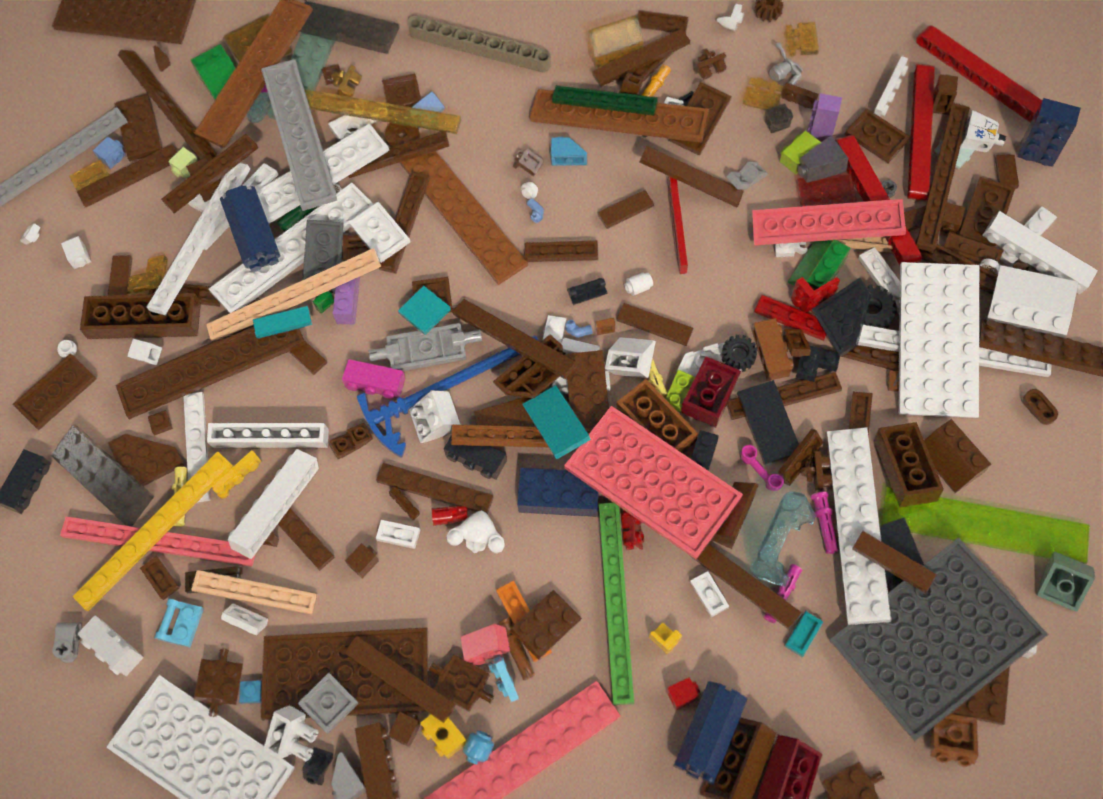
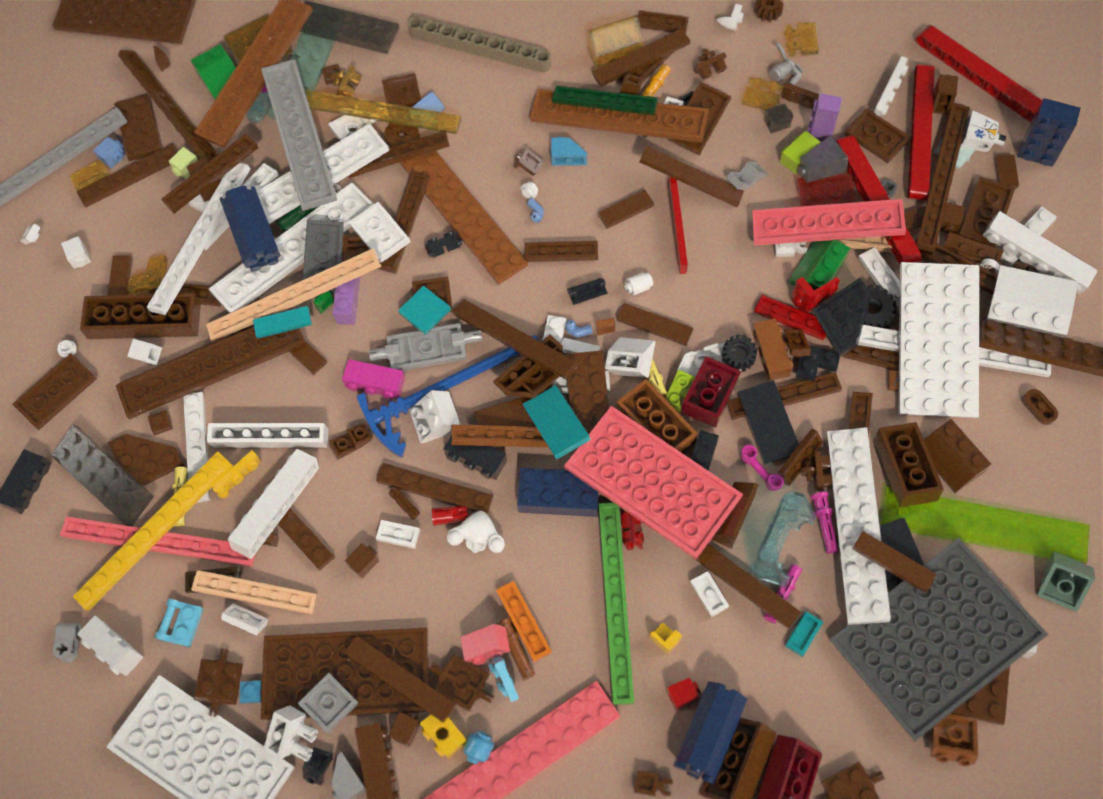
(159, 578): reddish brown plate -> none
(436, 246): none -> black hinge
(545, 624): reddish brown plate -> none
(648, 784): none -> reddish brown plate

